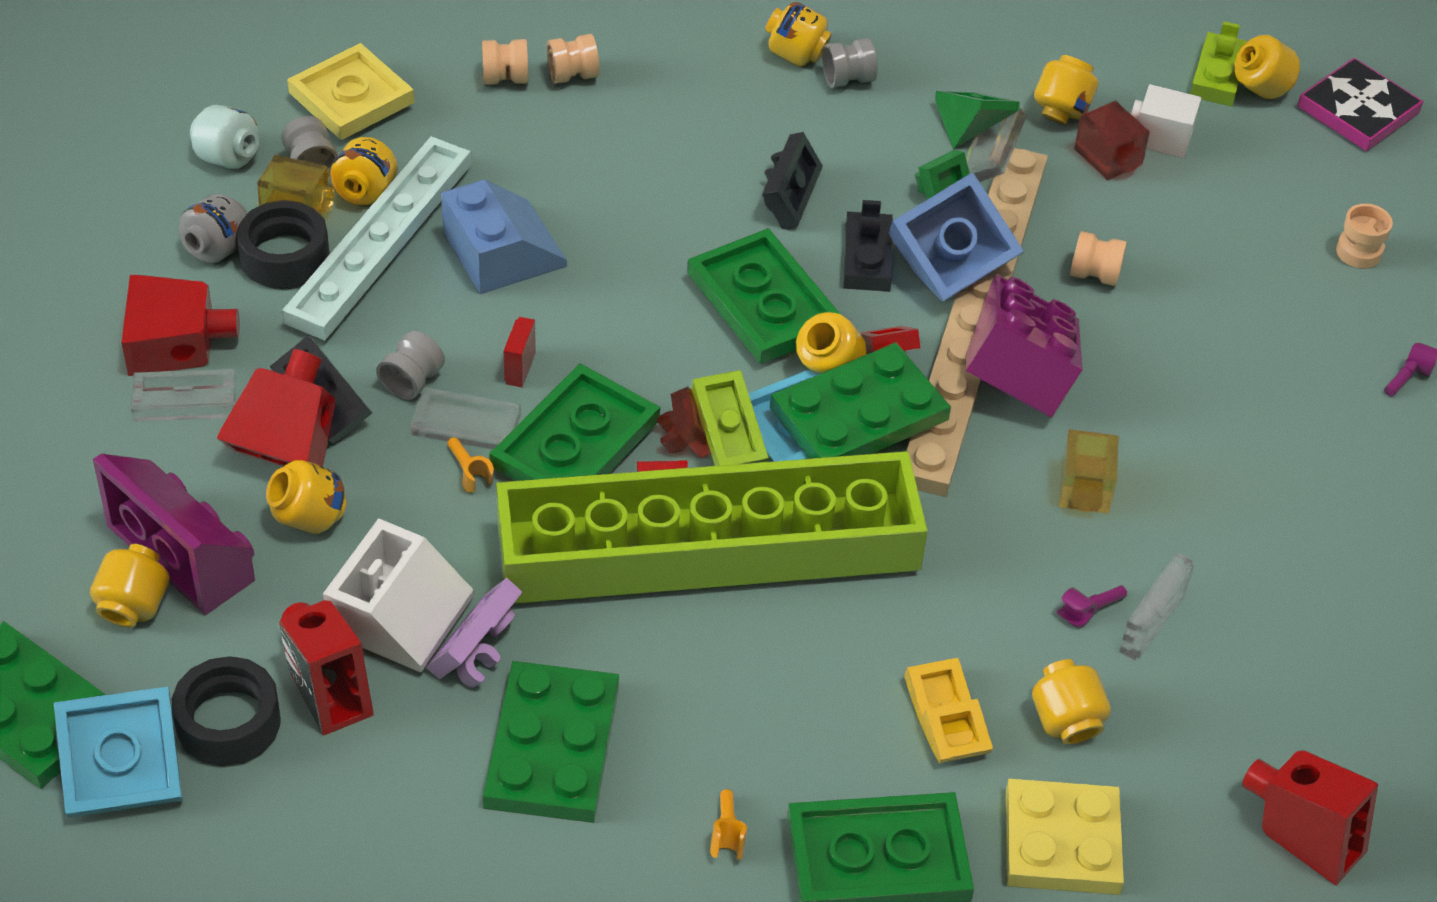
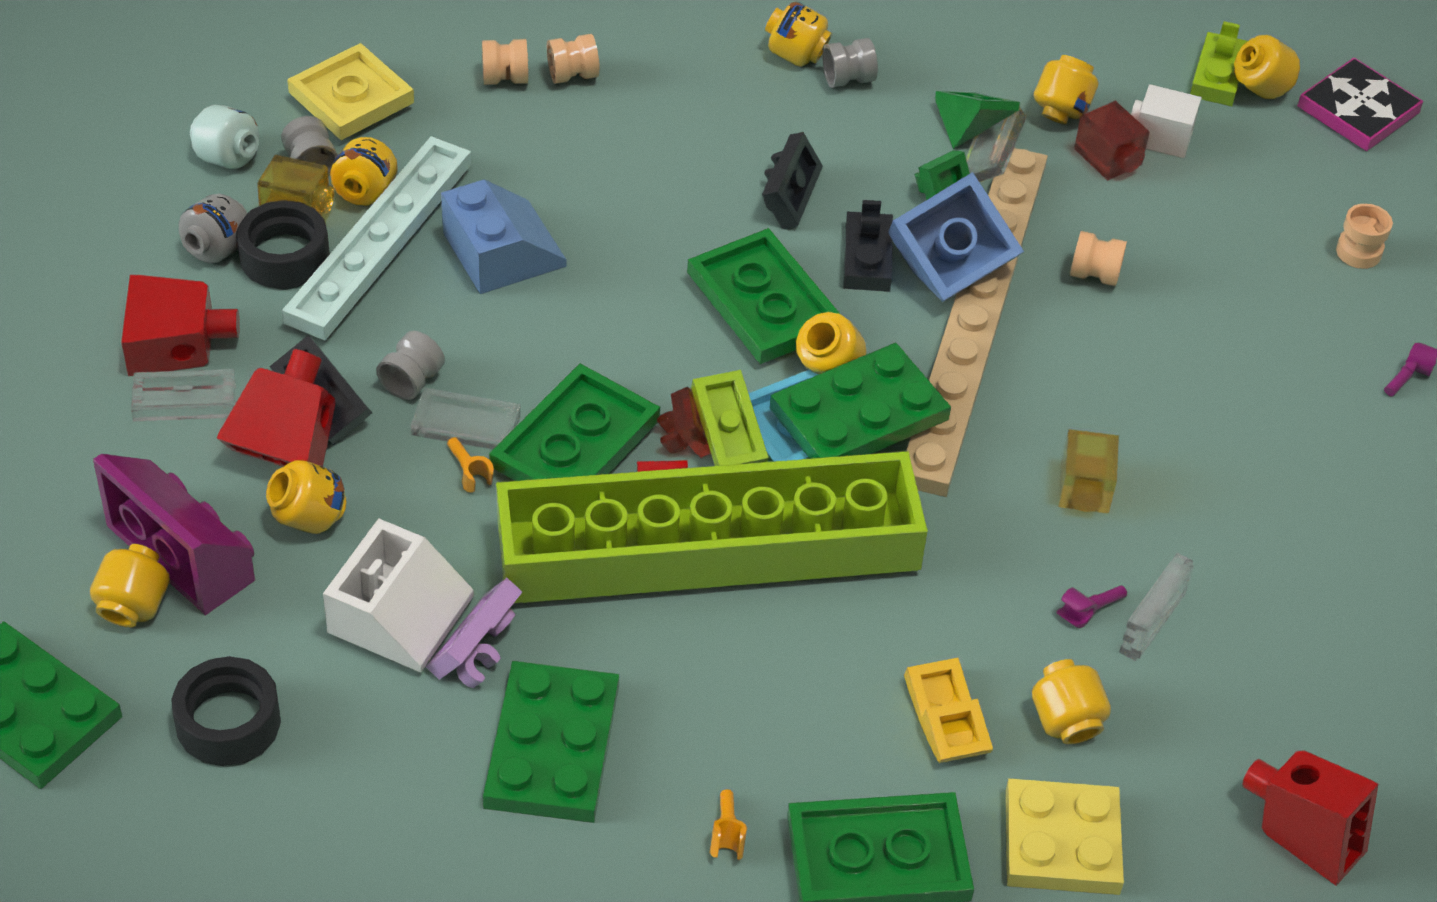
(117, 752): medium azure plate -> none
(318, 639): red torso -> none
(519, 351): red tile -> none
(904, 336): red plate -> none
(1026, 345): magenta slope -> none

